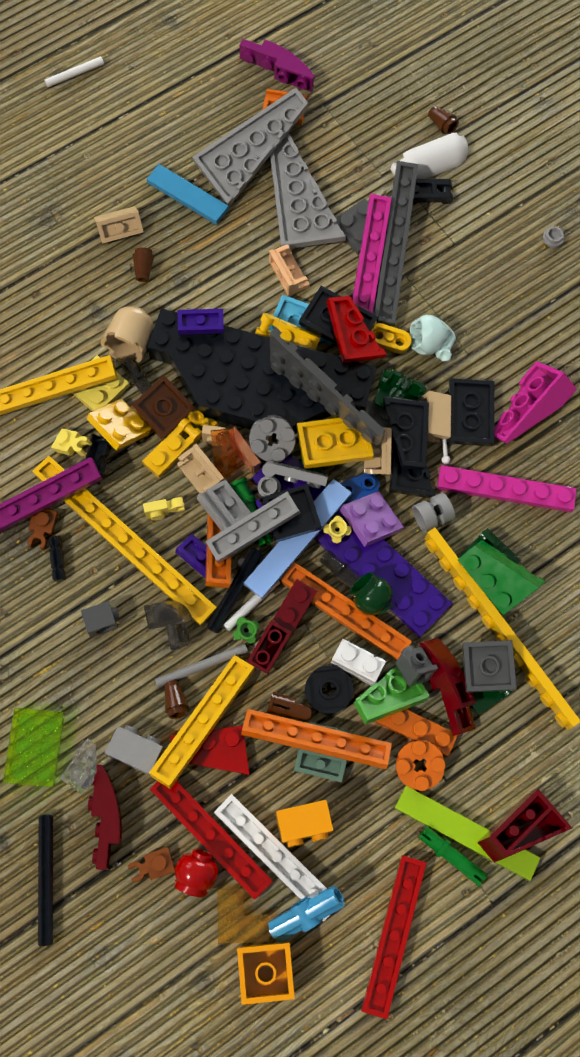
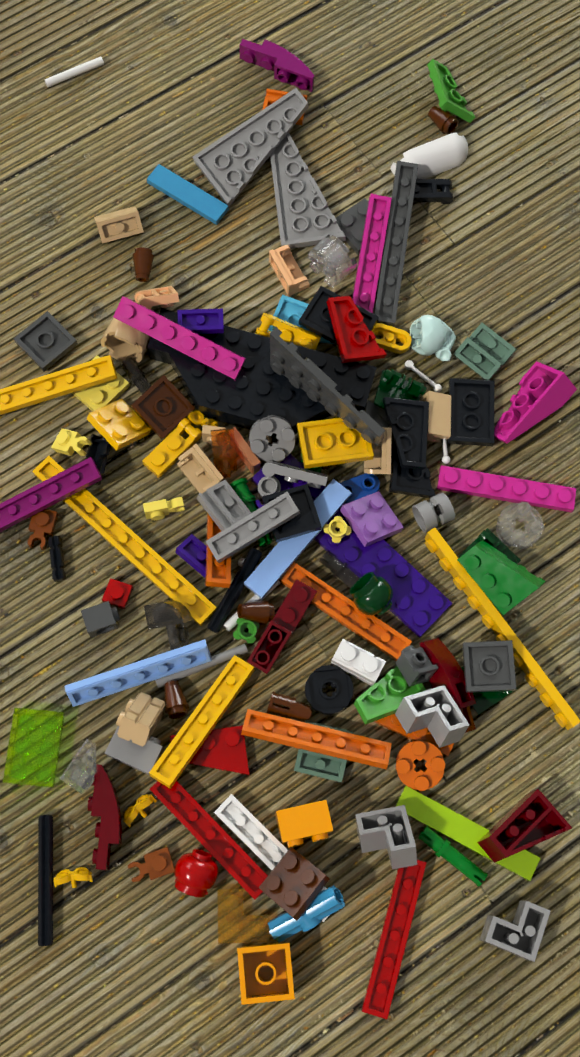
(45, 341): none -> dark grey plate
(78, 874): none -> yellow piece
(117, 593): none -> red plate
(138, 673): none -> light blue tile
(140, 718): none -> tan brick
(141, 803): none -> yellow piece
(158, 296): none -> light nougat plate
(179, 338): none -> dark pink plate
(256, 611): none -> reddish brown cone
(294, 883): none -> reddish brown plate
(331, 260): none -> clear brick
(388, 830): none -> light grey brick
(409, 366): none -> white hinge
(435, 711): none -> light grey brick
(445, 88): none -> bright green wing
(484, 352): none -> sand green slope
(522, 935): none -> light grey brick
(523, 513): none -> clear plate
(553, 237): light grey plate -> none

